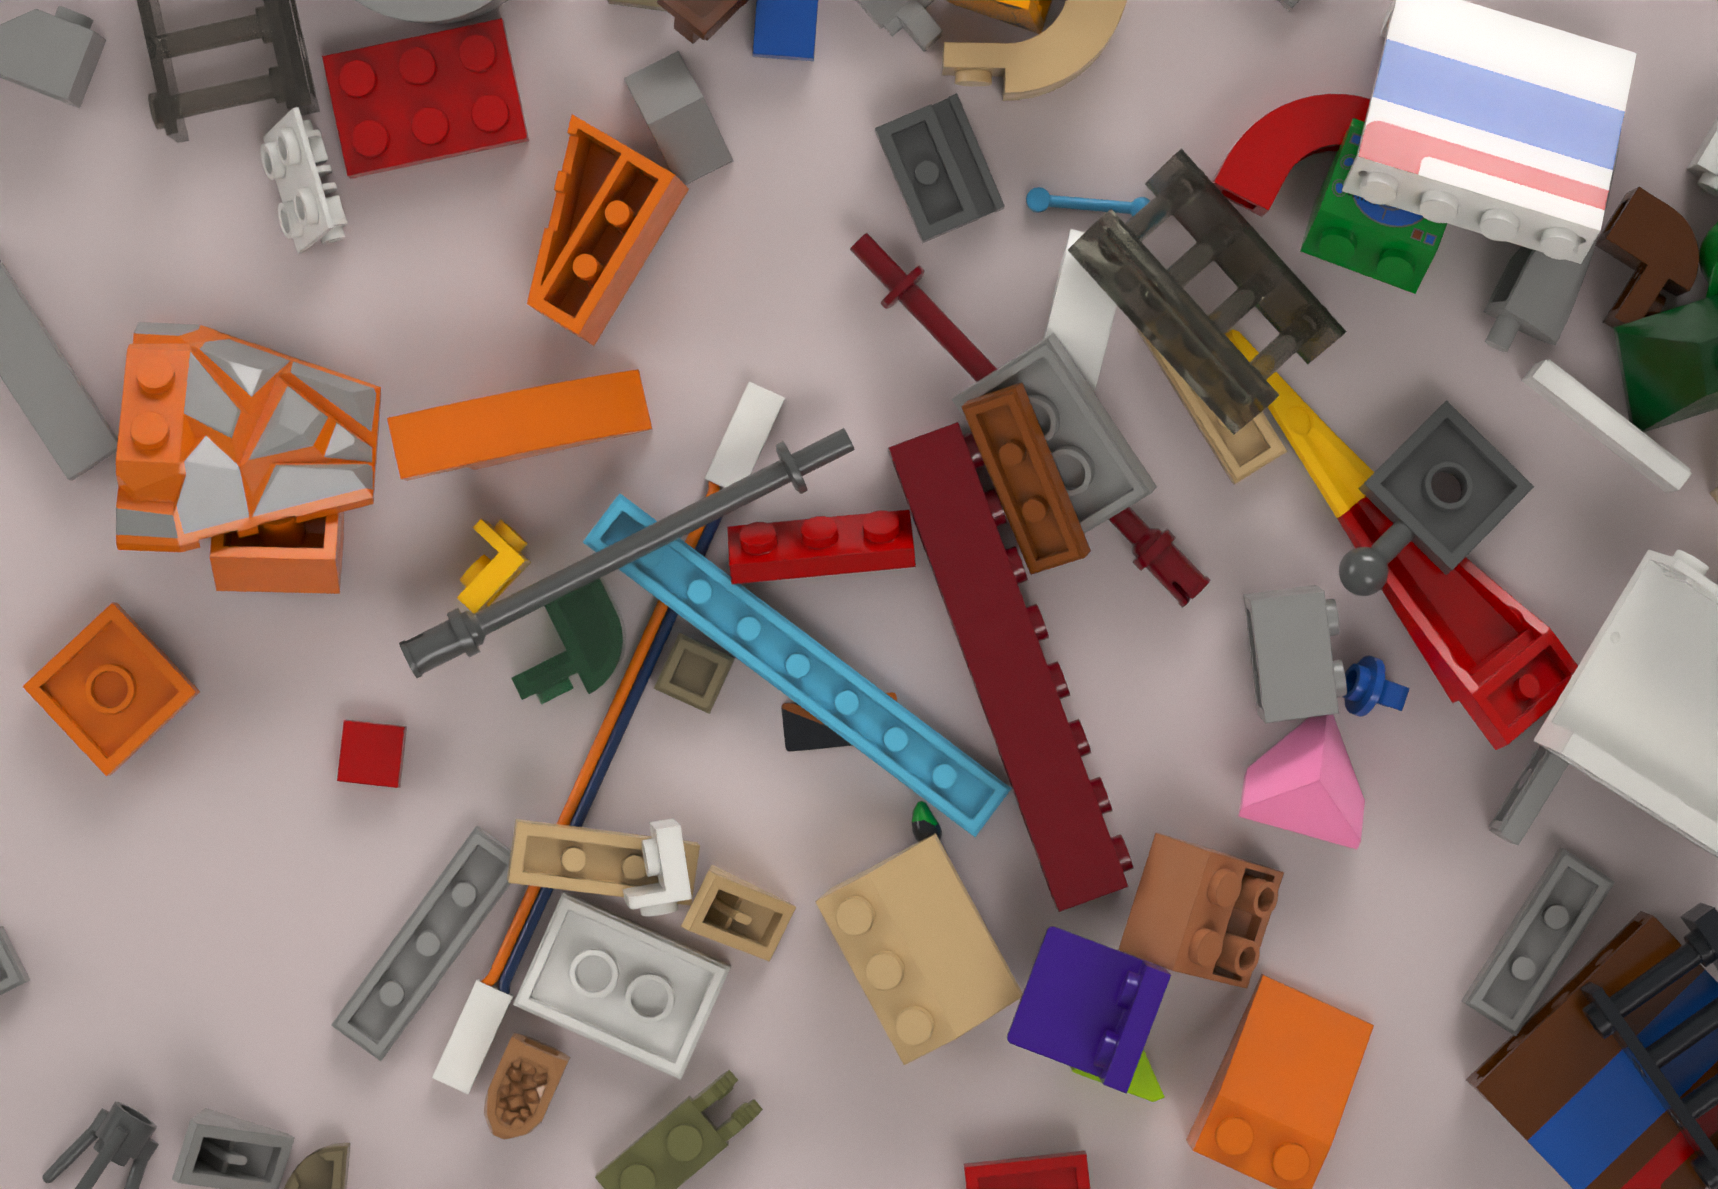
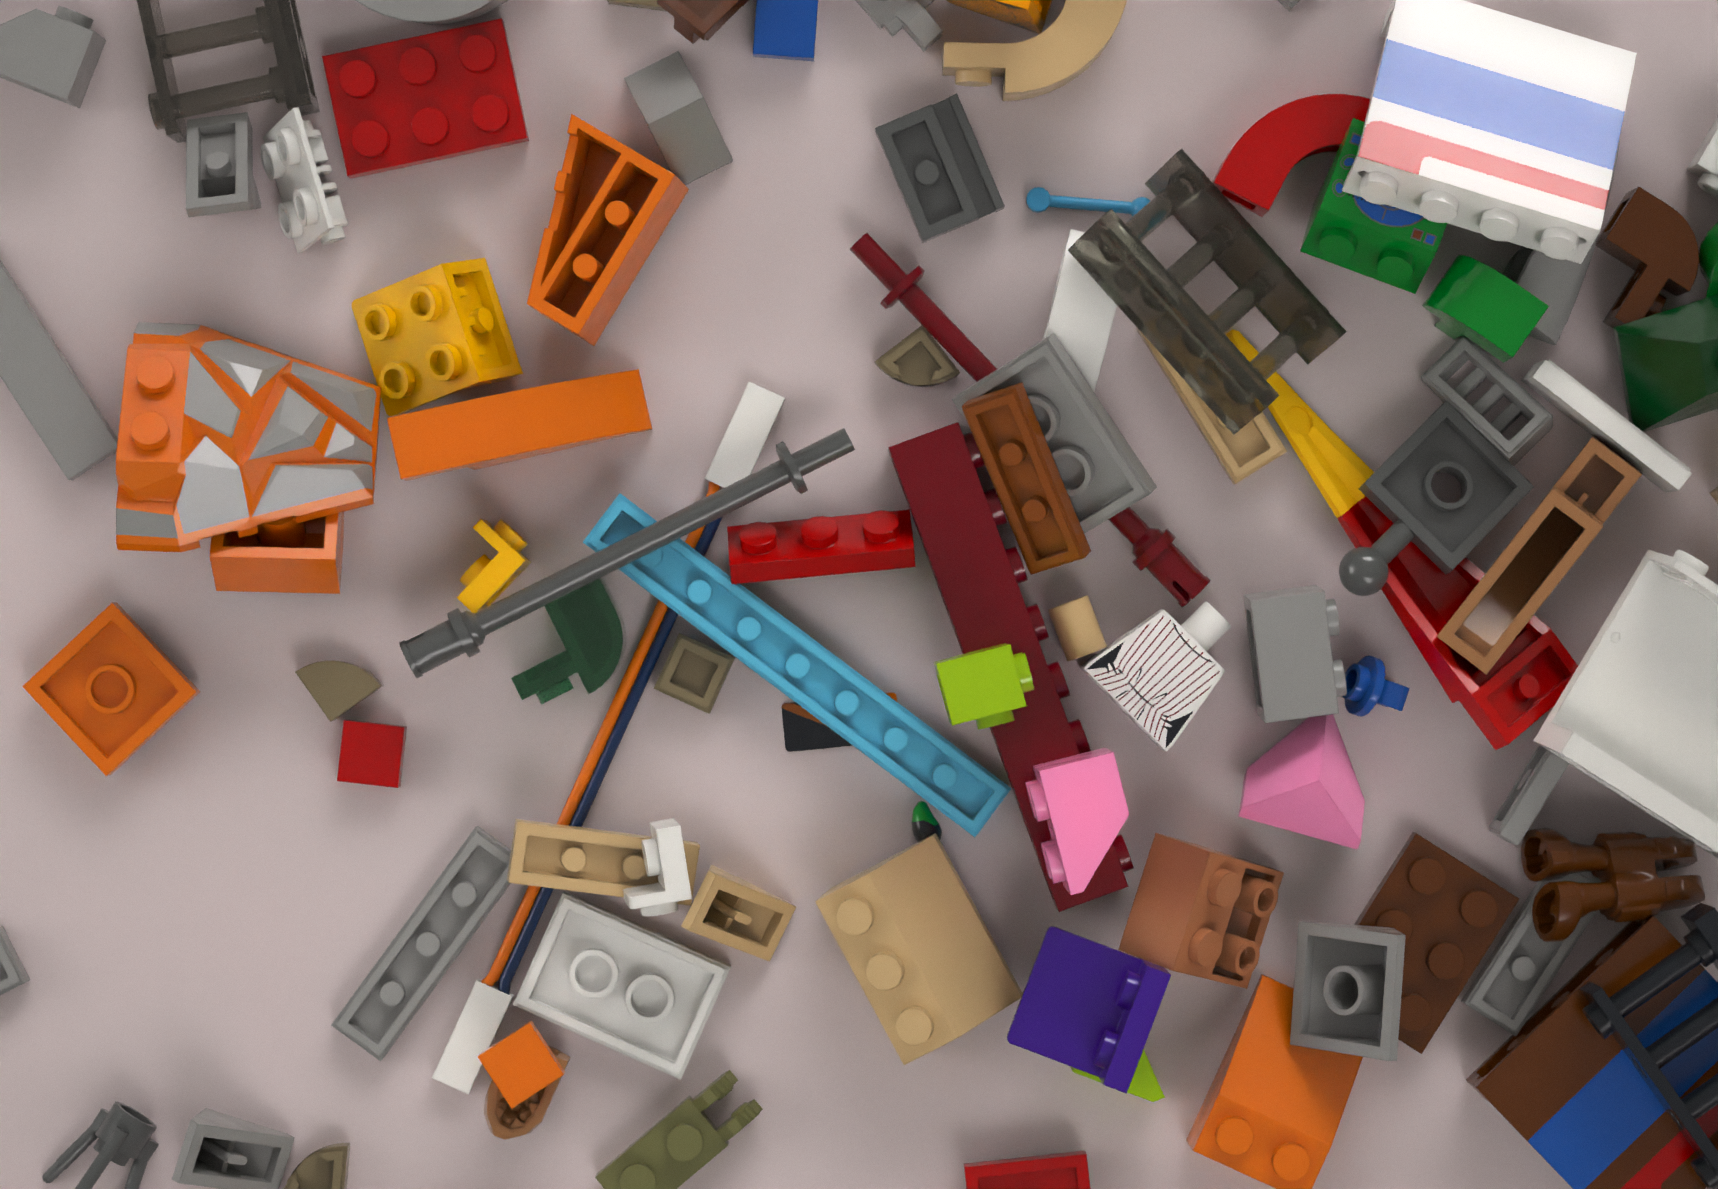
(220, 165): none -> light grey slope
(337, 685): none -> dark tan tile
(436, 335): none -> yellow bracket
(521, 1064): none -> orange tile
(918, 361): none -> dark tan tile
(984, 685): none -> lime brick
(1077, 628): none -> tan hinge
(1083, 812): none -> bright pink slope
(1161, 671): none -> white torso
(1348, 989): none -> light grey slope
(1448, 927): none -> reddish brown plate
(1484, 307): none -> green brick
(1503, 385): none -> light grey slope
(1539, 555): none -> medium nougat slope
(1627, 875): none -> reddish brown piece

